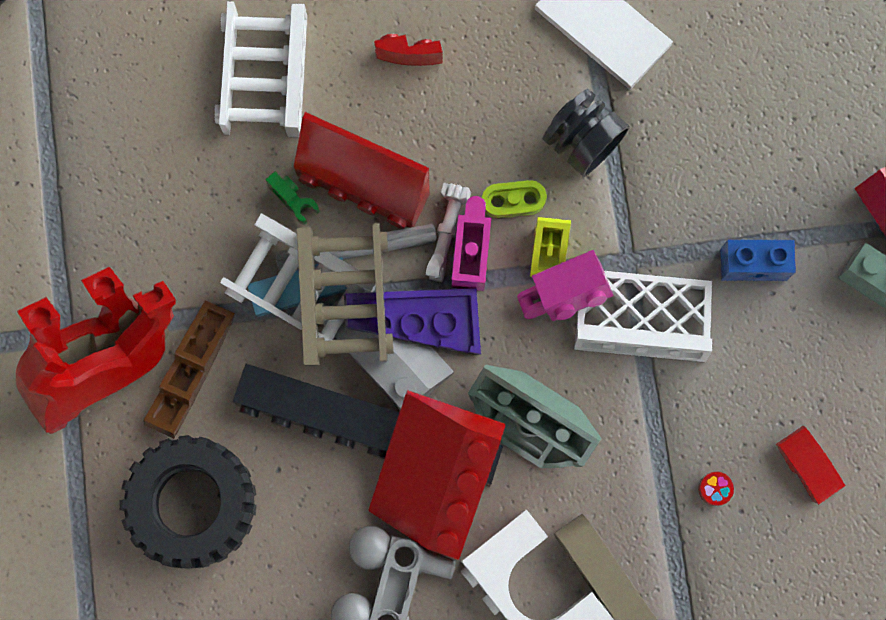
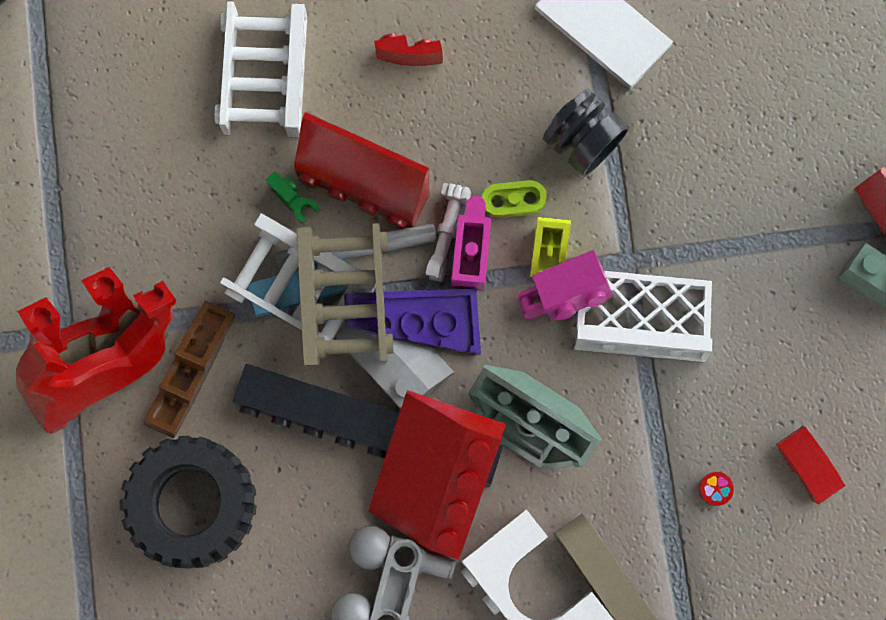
(757, 260): blue brick -> none

